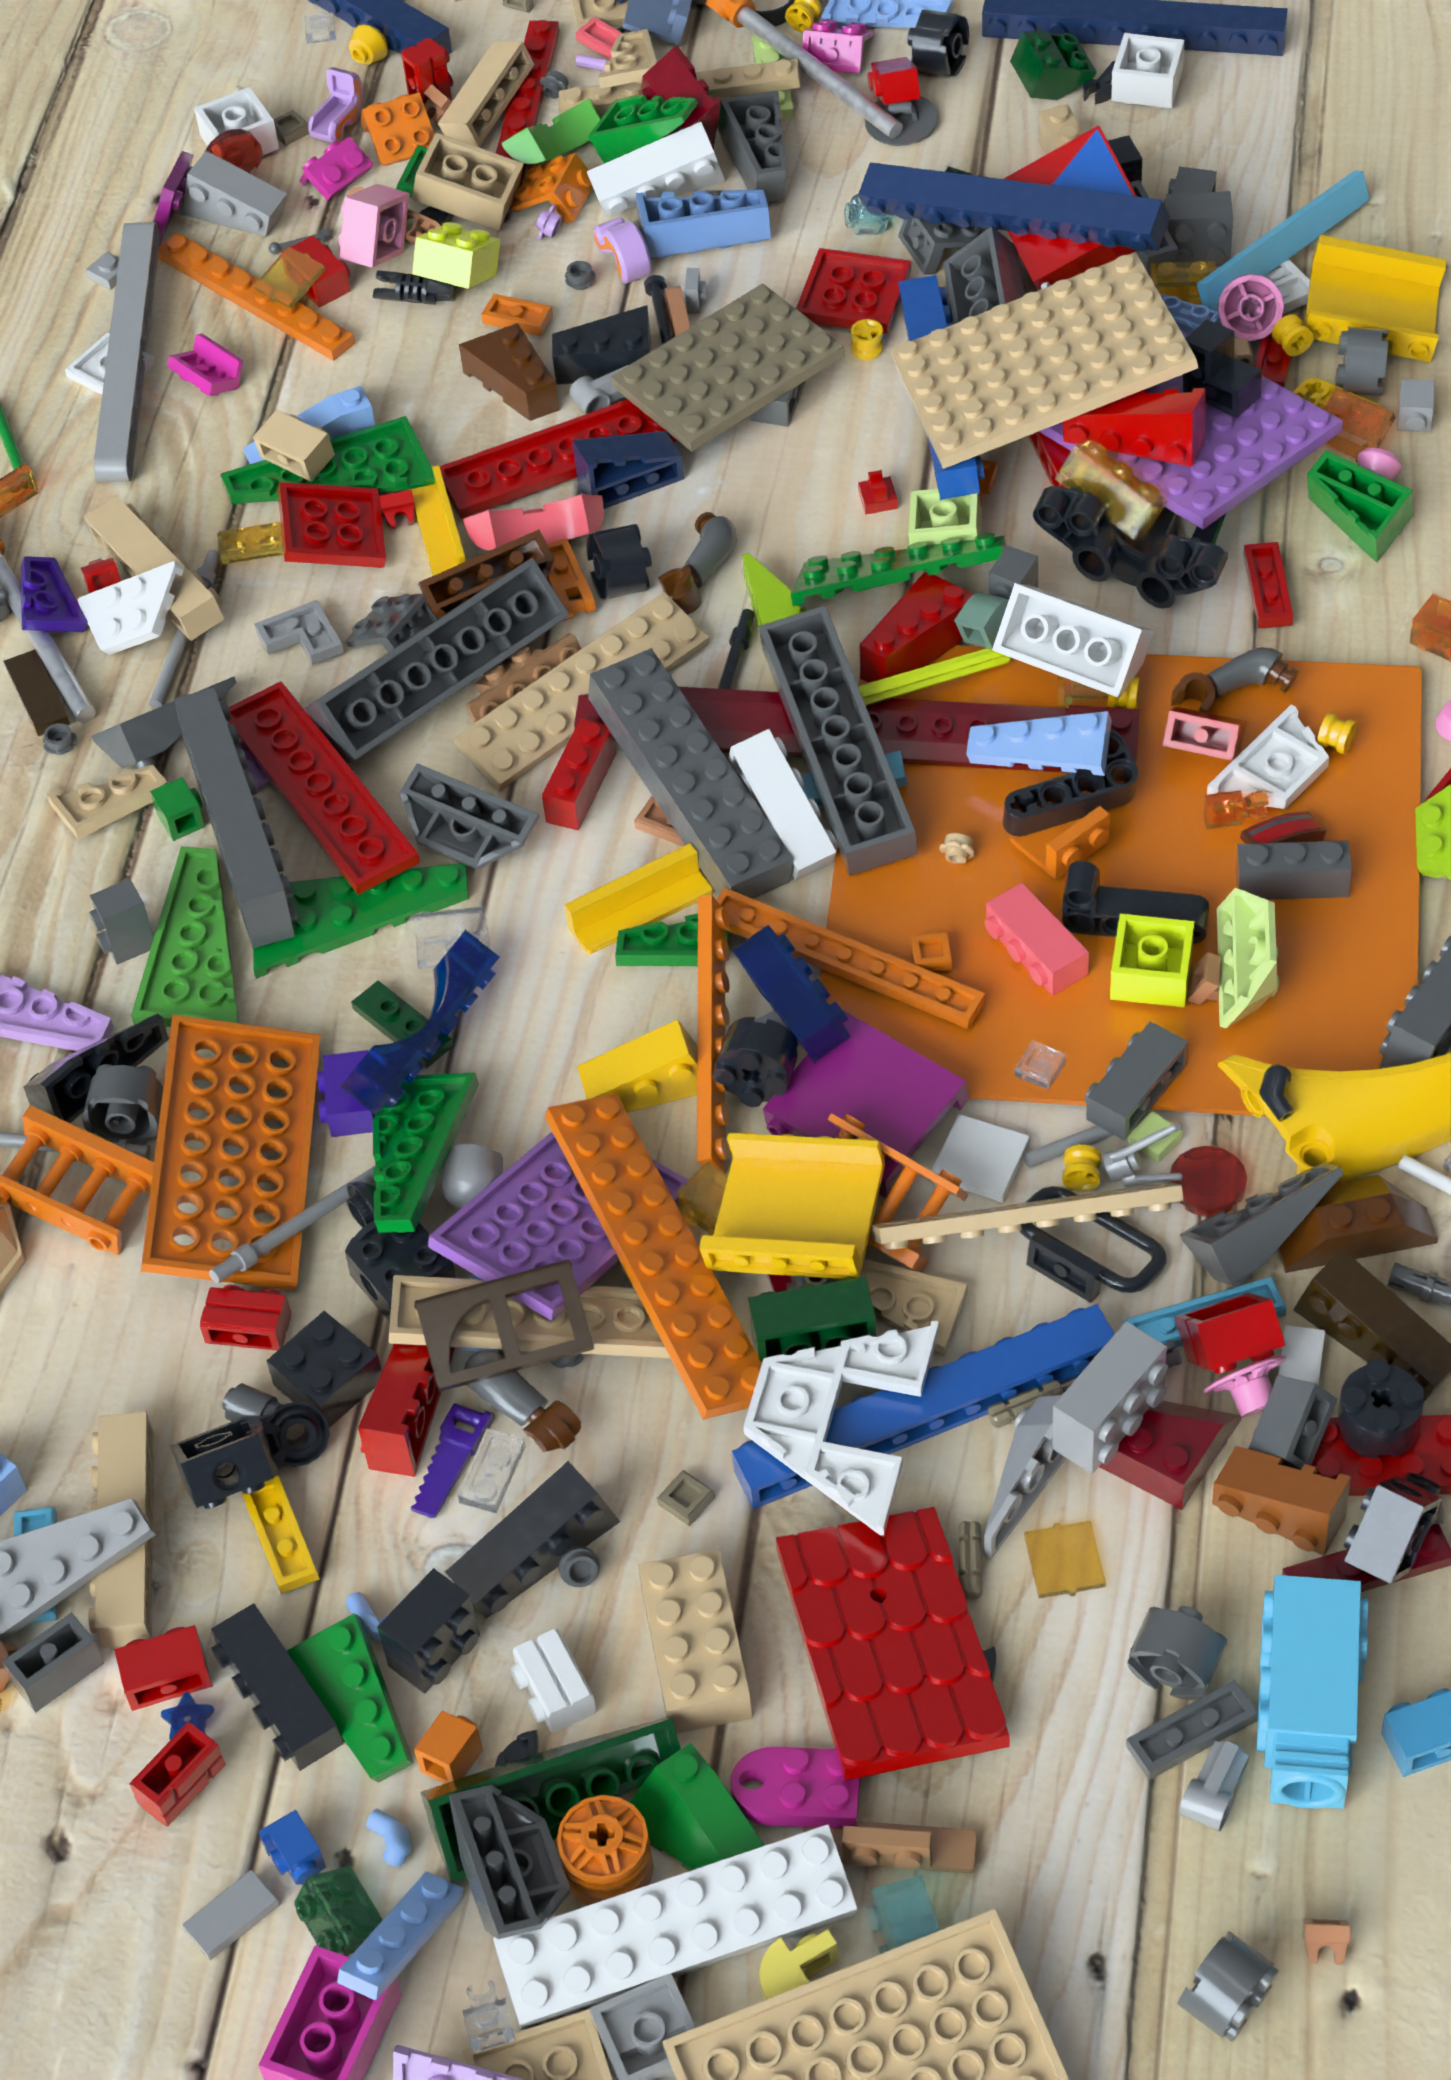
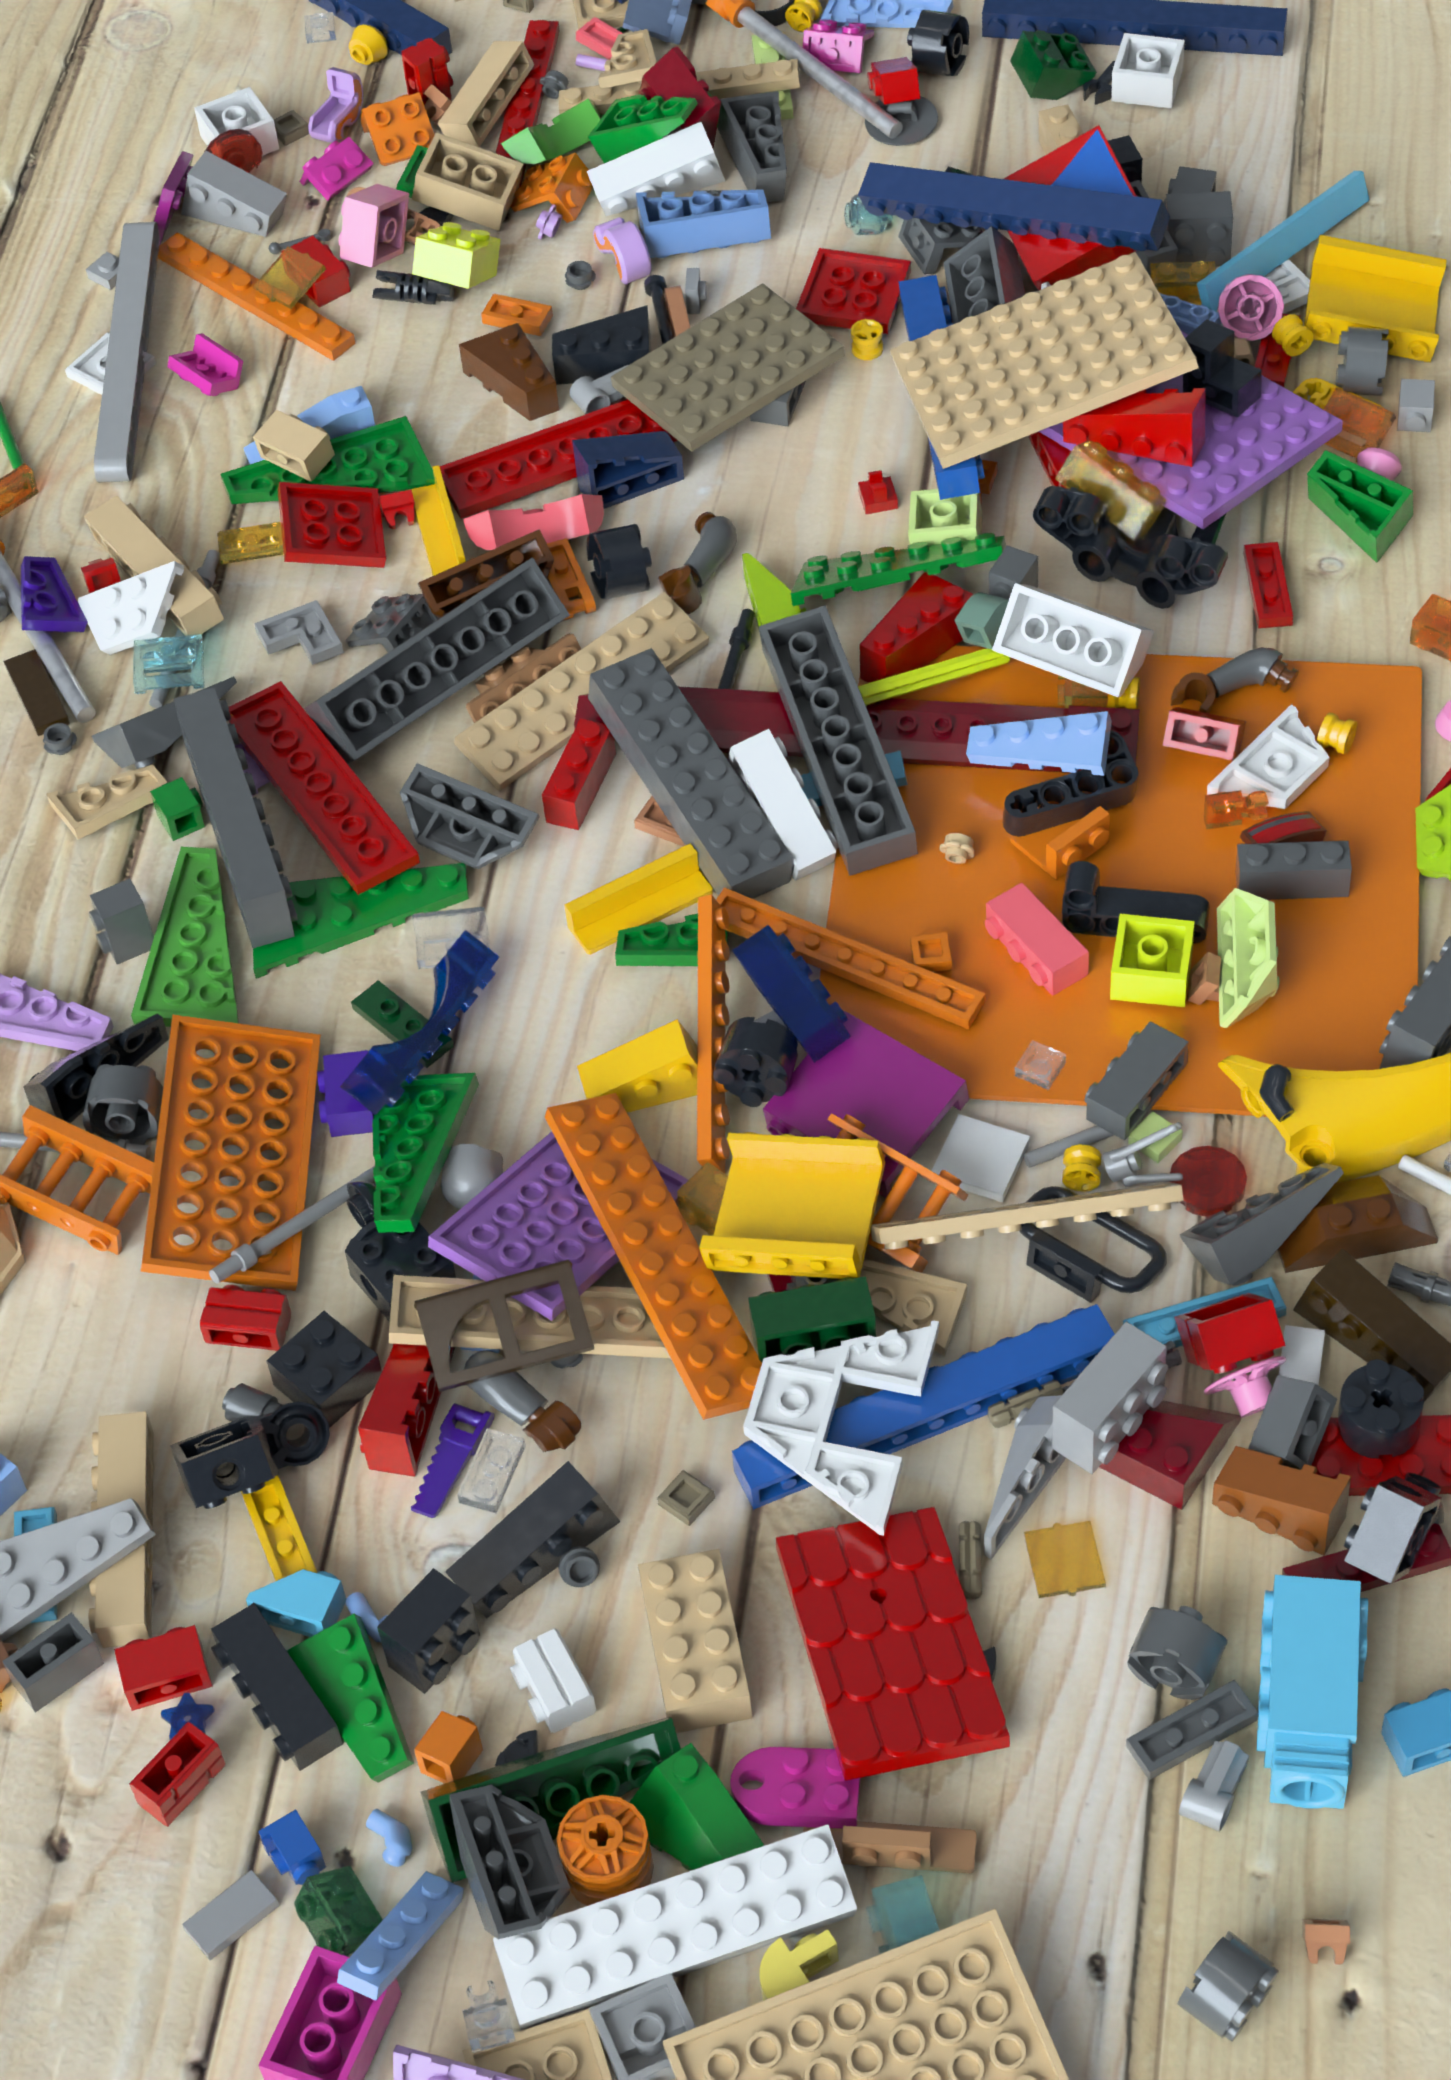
(168, 655): none -> clear light blue plate
(301, 1602): none -> medium azure slope

